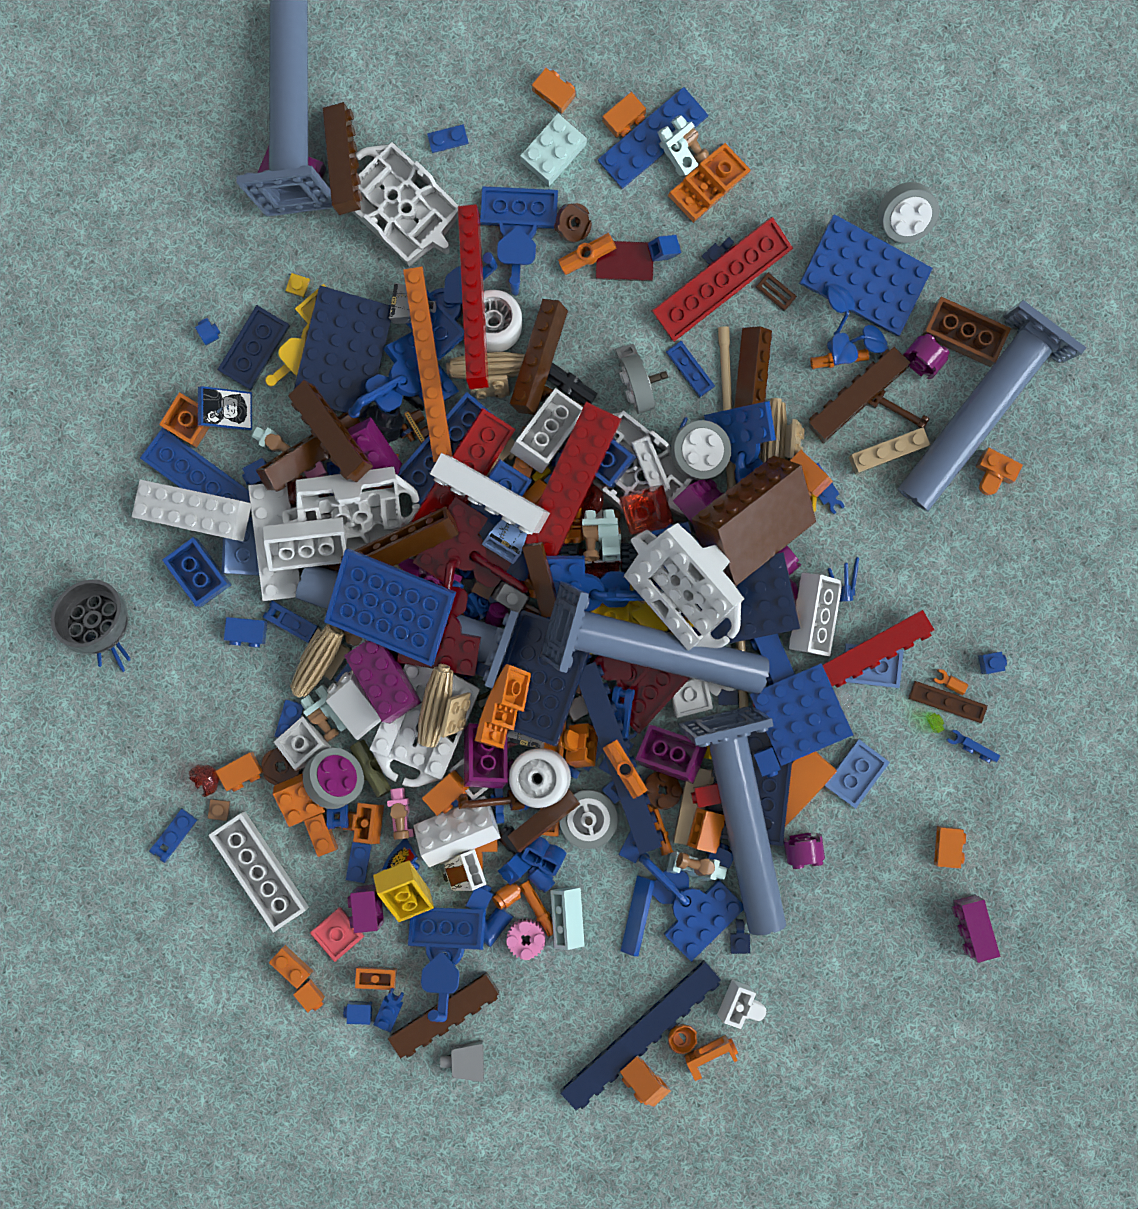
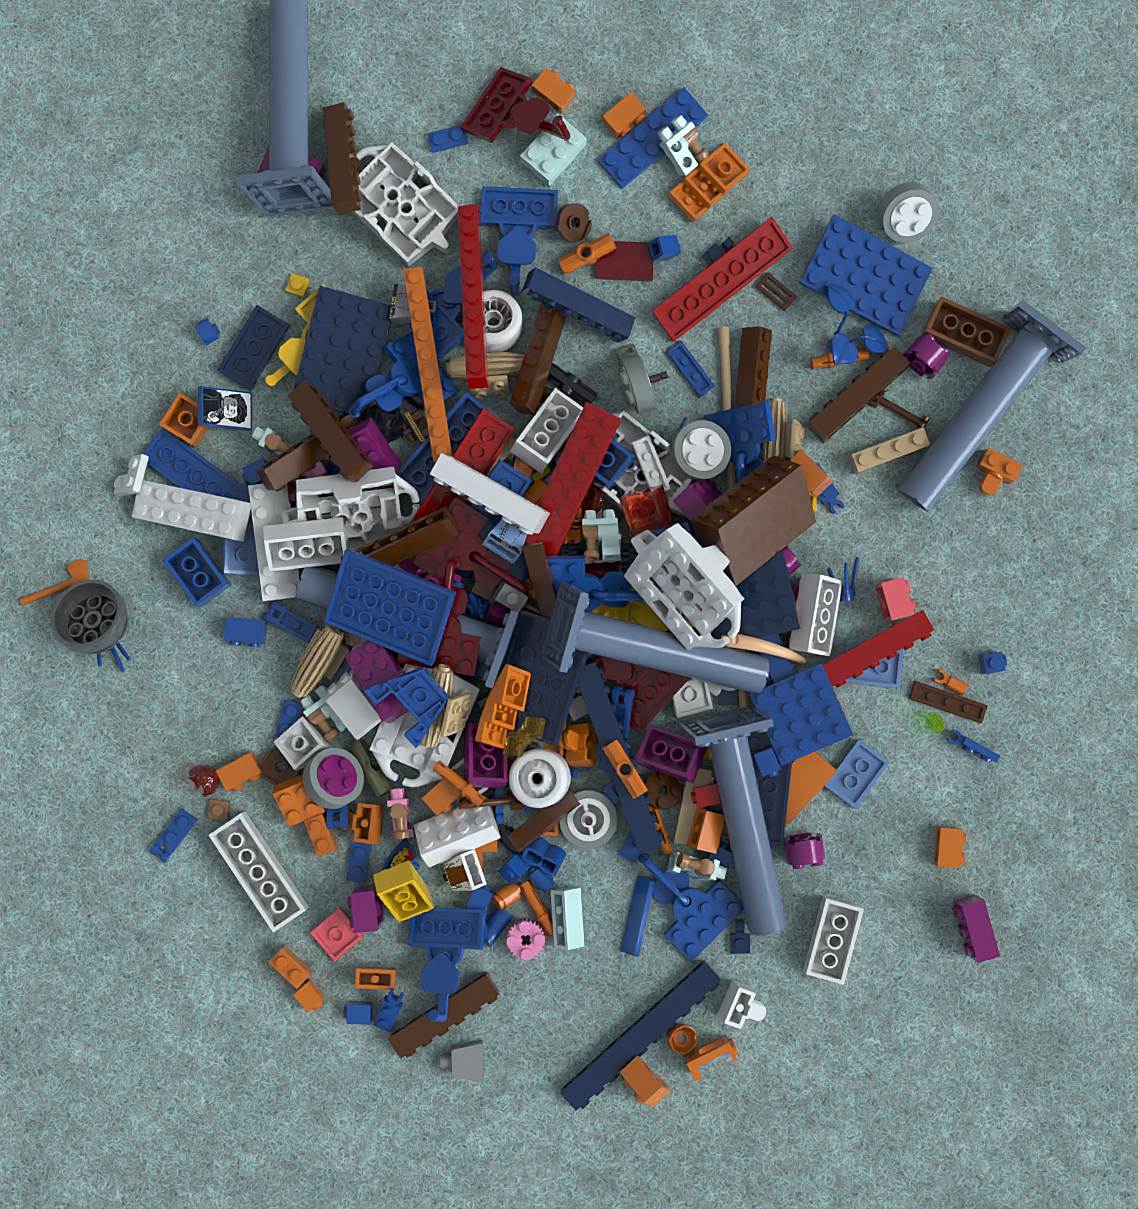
(78, 571): none -> orange piece
(131, 482): none -> white plate
(419, 694): none -> blue wing
(458, 783): none -> orange pin
(507, 107): none -> dark red plate
(517, 742): none -> clear yellow tile
(578, 305): none -> dark blue brick
(755, 644): none -> light nougat animal
(833, 940): none -> white brick
(895, 599): none -> coral brick

